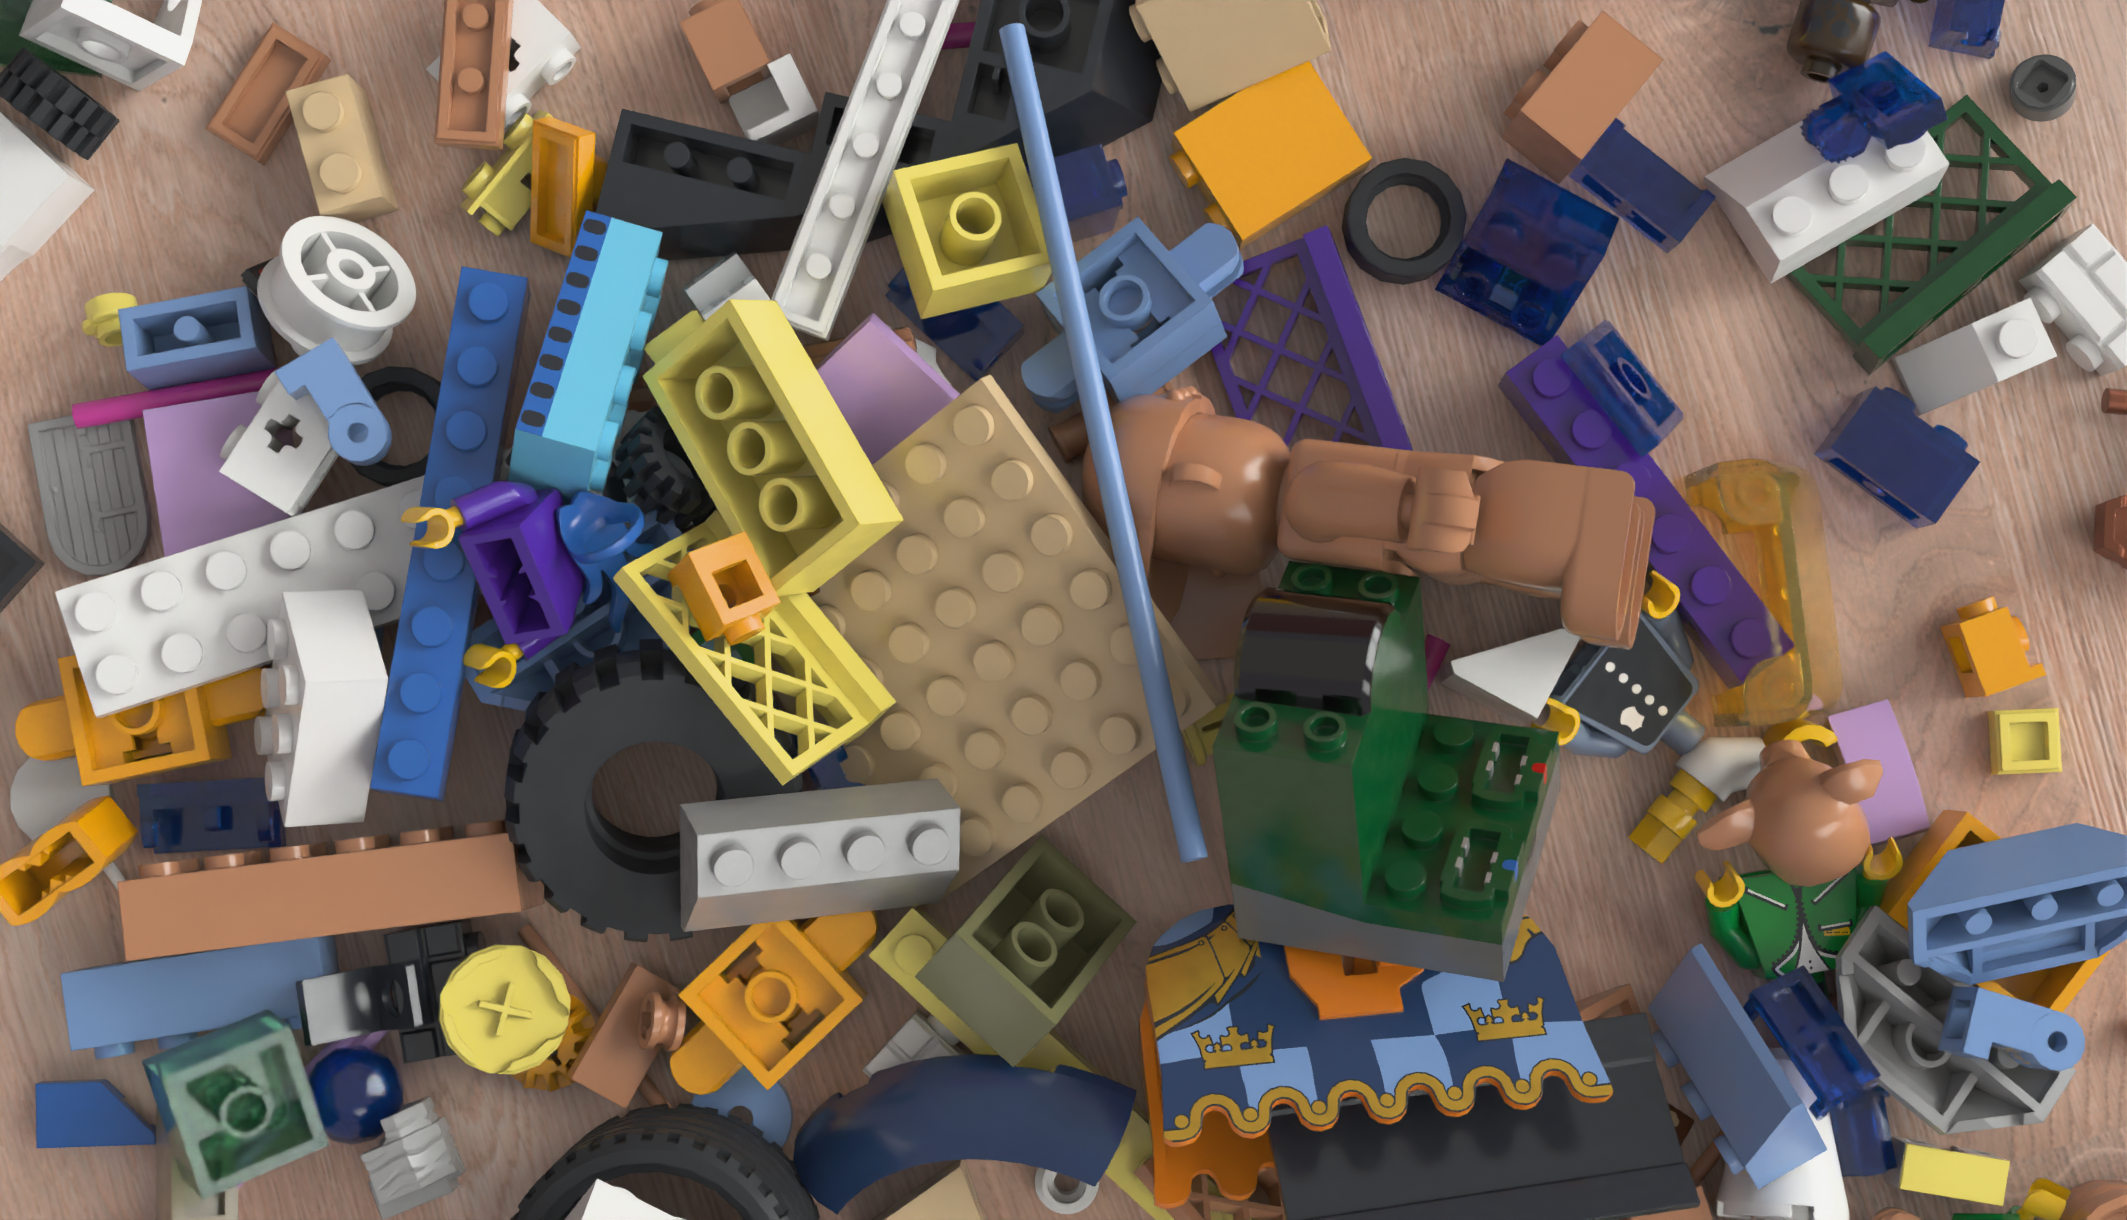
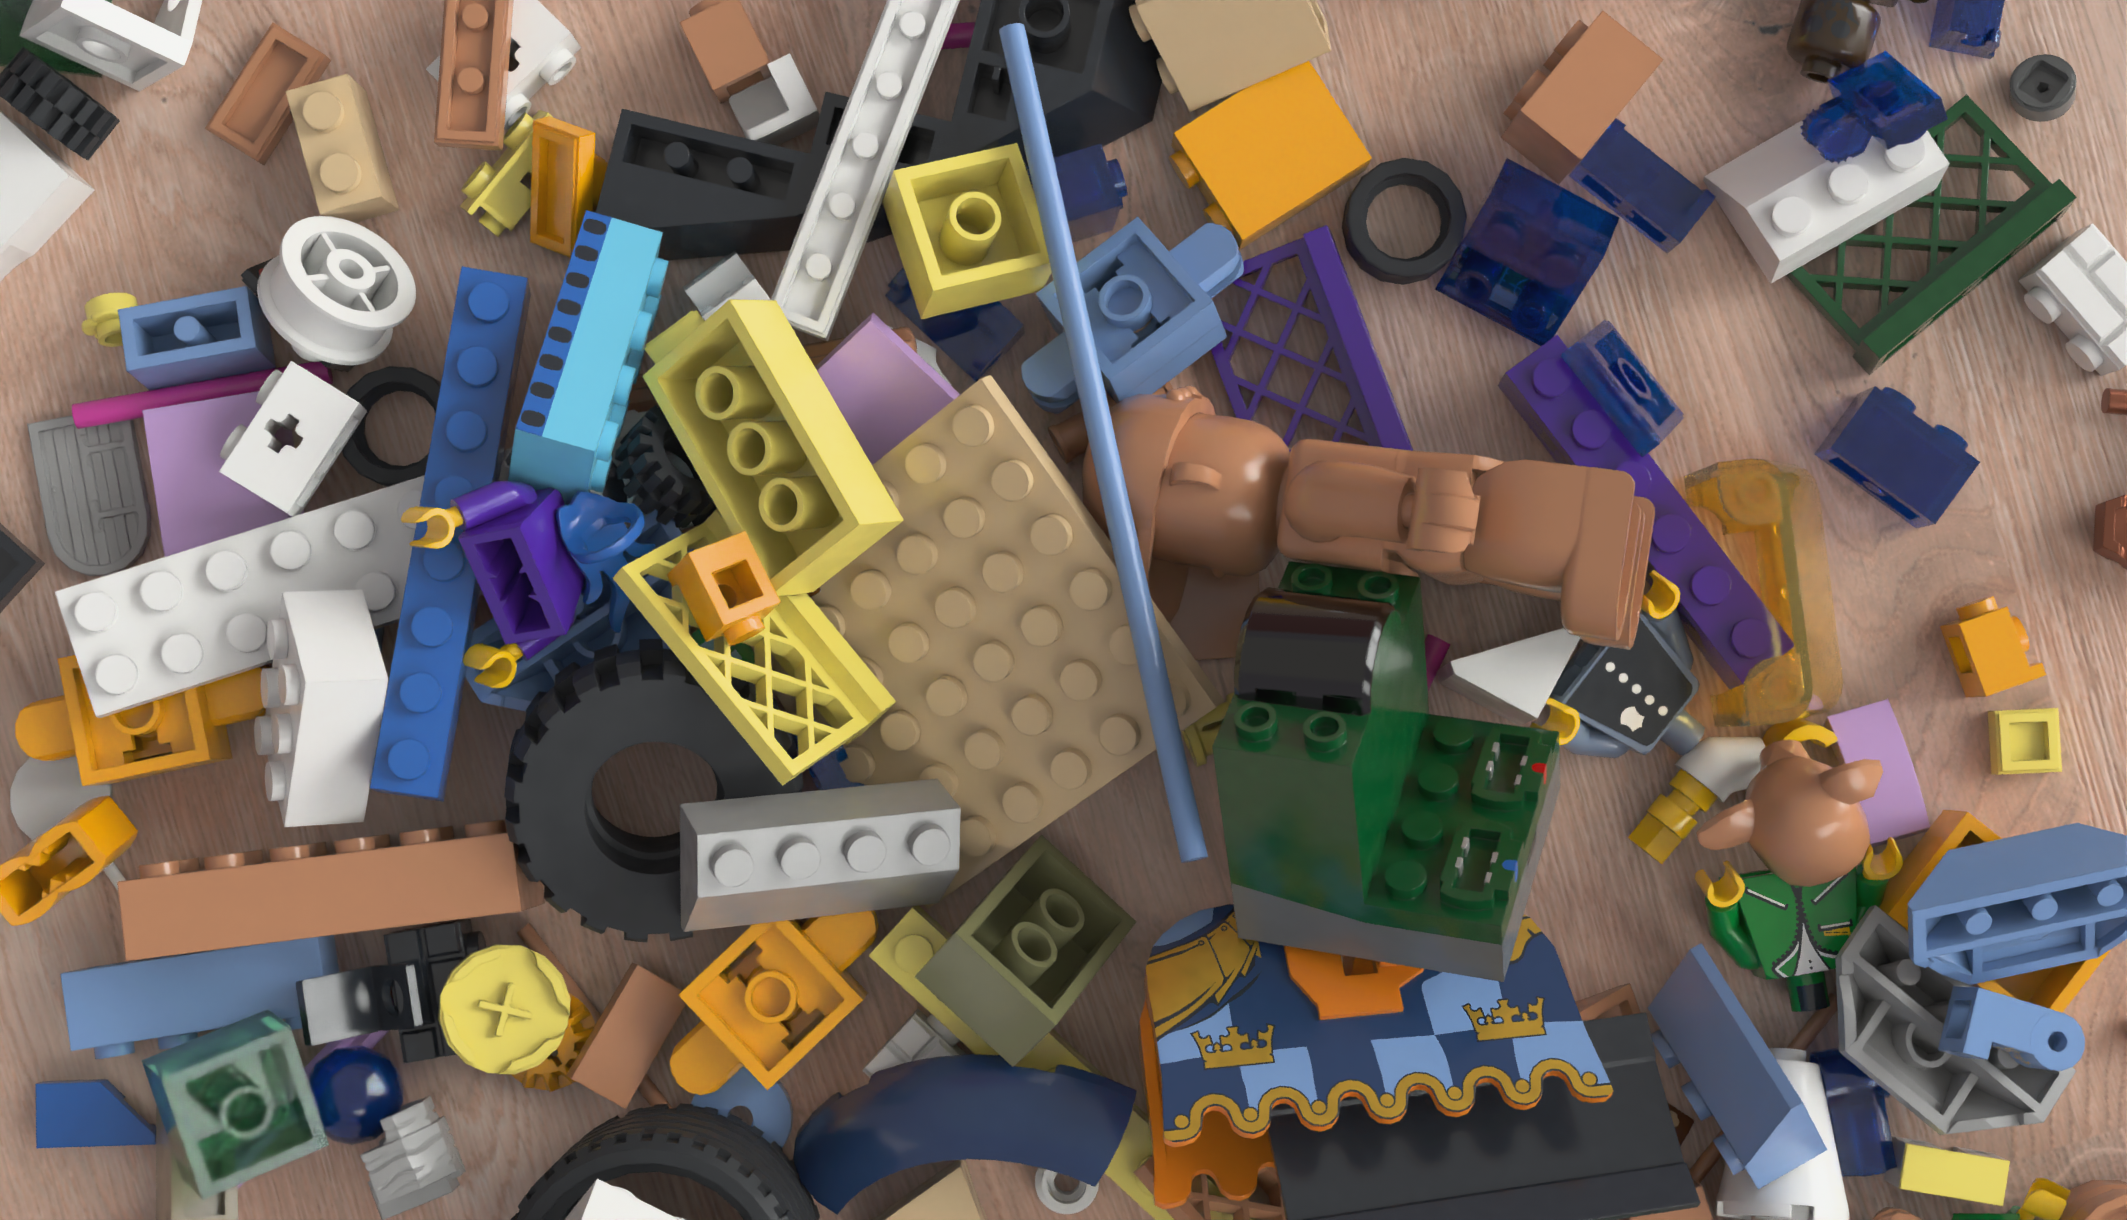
(209, 816): clear blue hinge -> none
(355, 421): medium blue leg -> none
(661, 1021): nougat bush -> none
(1814, 1040): clear blue hinge -> none
(1974, 357): white slope -> none

